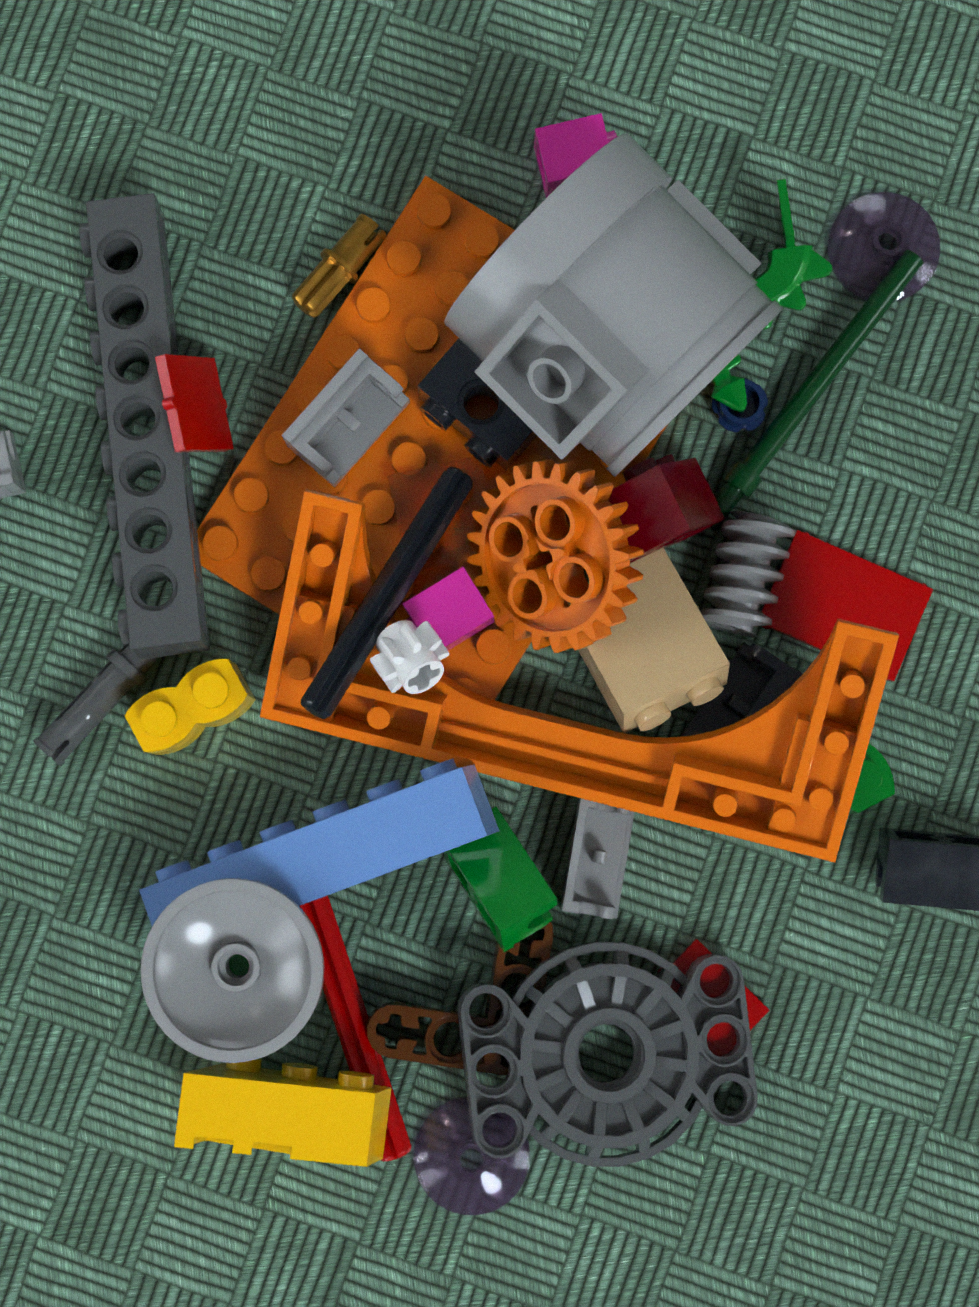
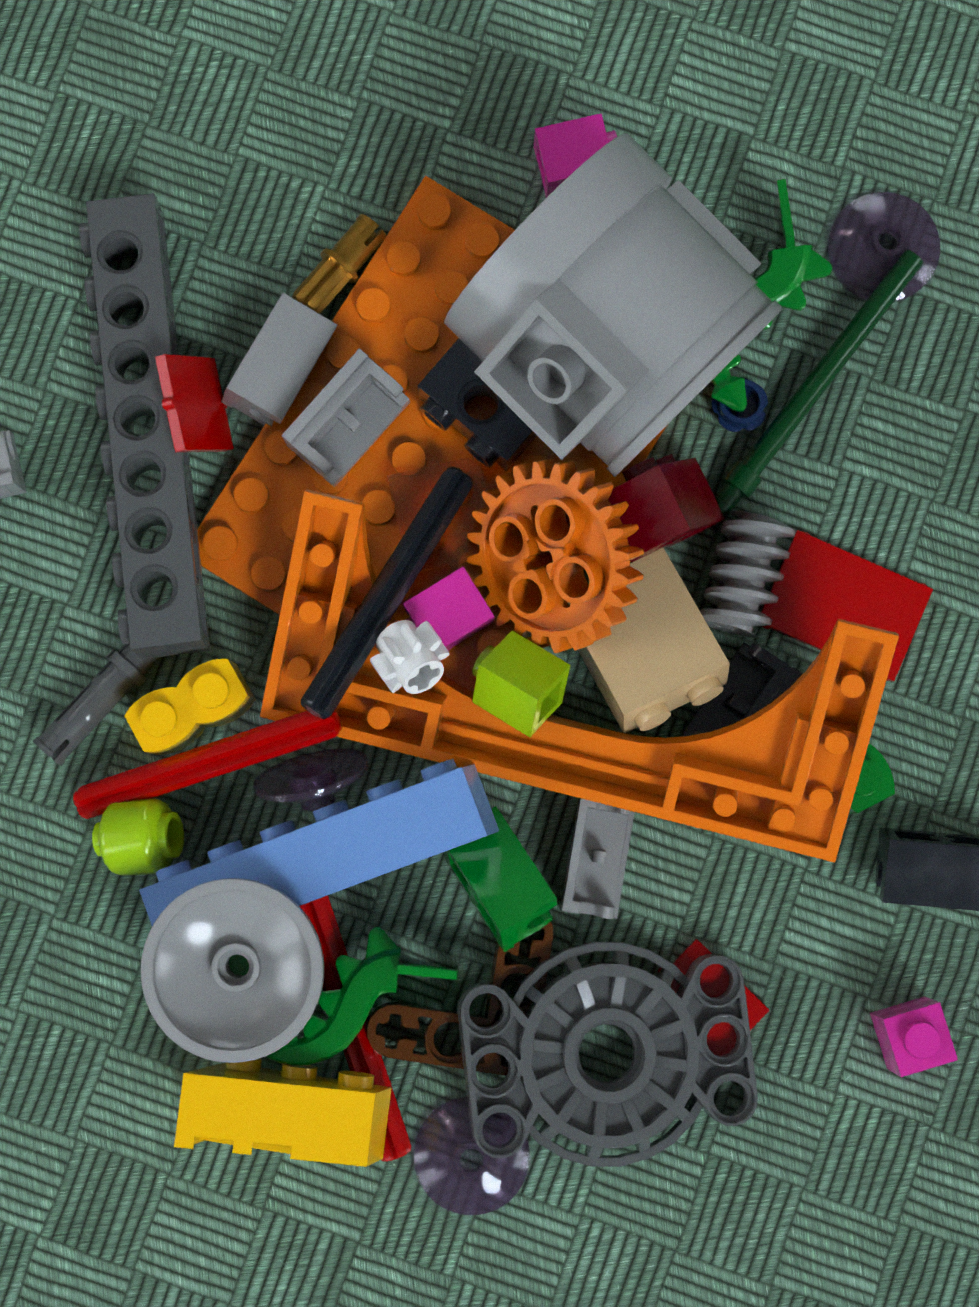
(138, 837): none -> lime head
(206, 762): none -> red axle
(278, 361): none -> light grey hinge
(311, 777): none -> clear purple dish
(351, 1004): none -> green piece
(519, 682): none -> lime brick
(913, 1036): none -> dark pink brick

